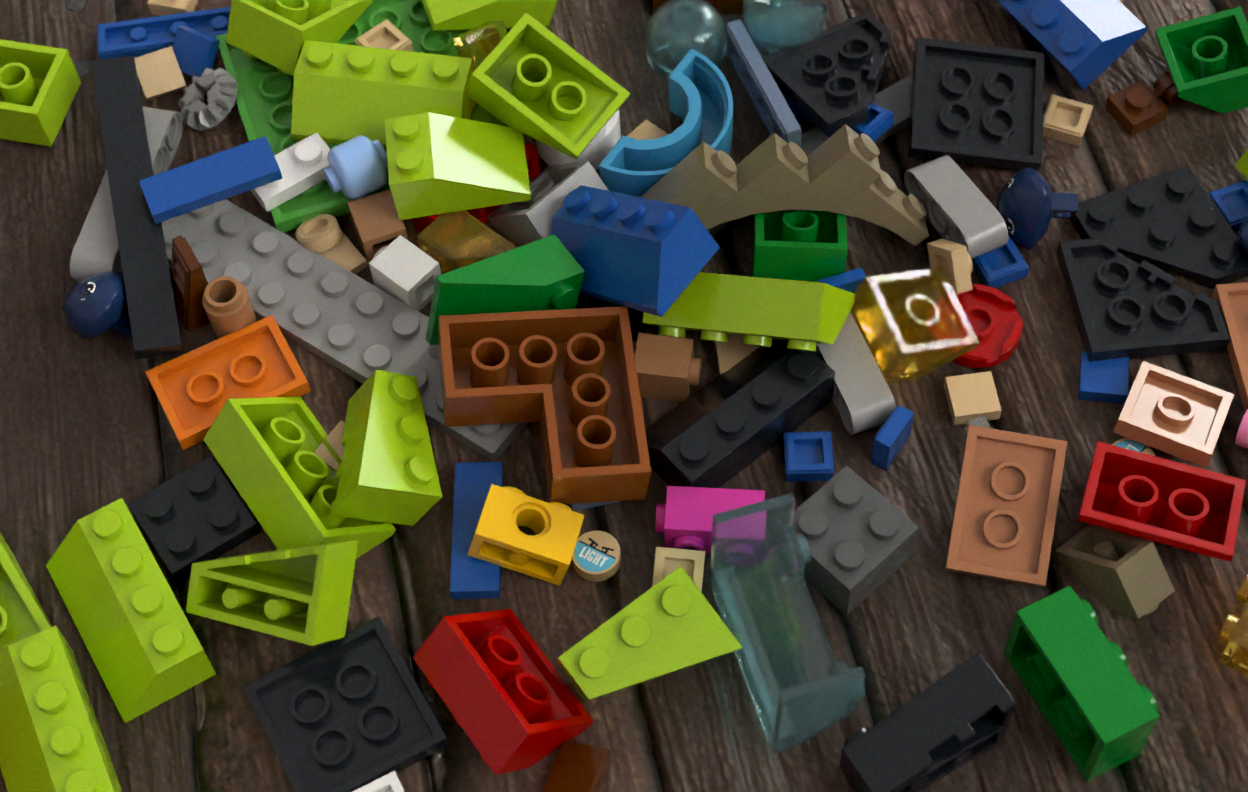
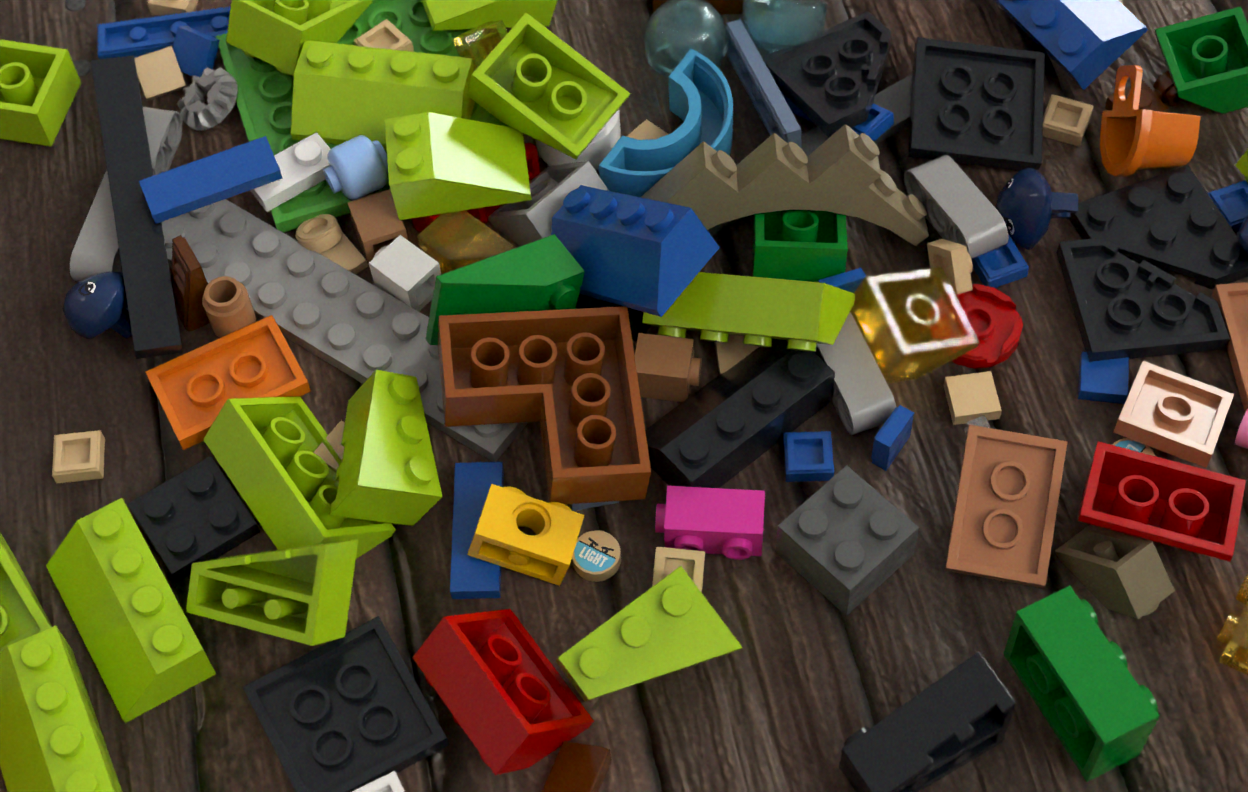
(78, 456): none -> tan tile
(769, 611): clear light blue windscreen -> none
(1140, 137): none -> orange container

